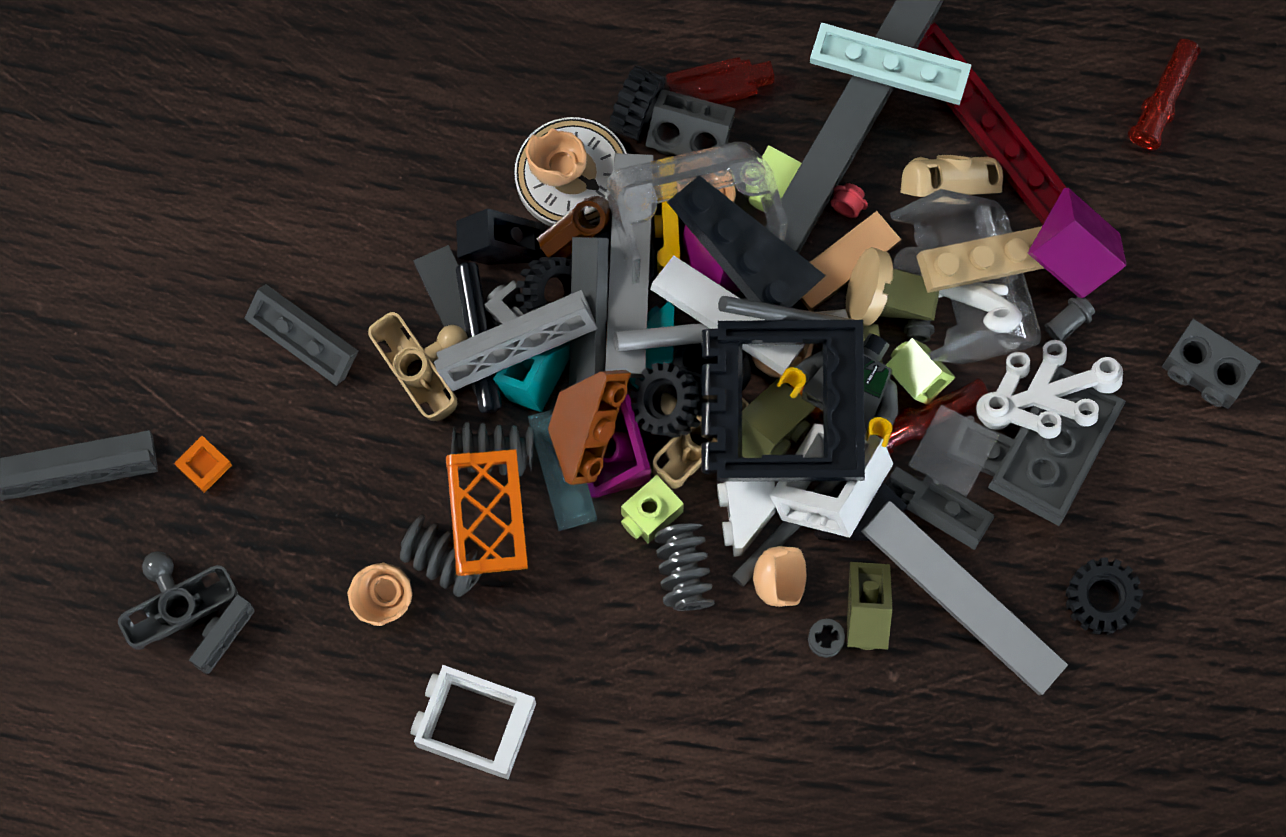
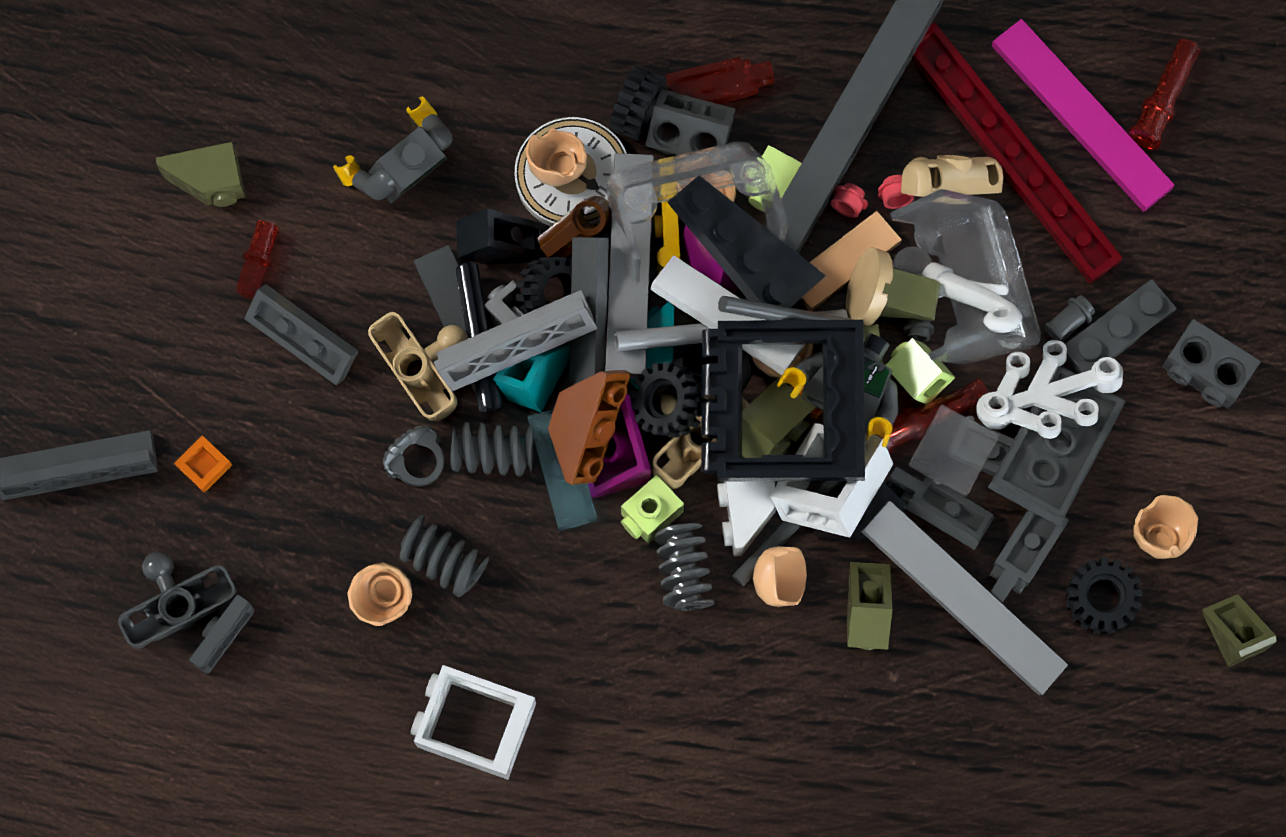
(206, 173): none -> olive slope
(257, 258): none -> clear red axle
(394, 459): none -> dark grey piece
(405, 162): none -> dark grey torso
(511, 490): orange window -> none
(835, 646): dark grey bush -> none
(890, 63): light aqua plate -> none
(891, 193): none -> coral plate
(978, 260): tan plate -> none
(1024, 554): none -> dark grey hinge
(1078, 245): magenta slope -> none
(1082, 115): none -> dark pink tile
(1120, 327): none -> dark grey plate
(1166, 527): none -> light nougat hair
(1237, 630): none -> olive slope

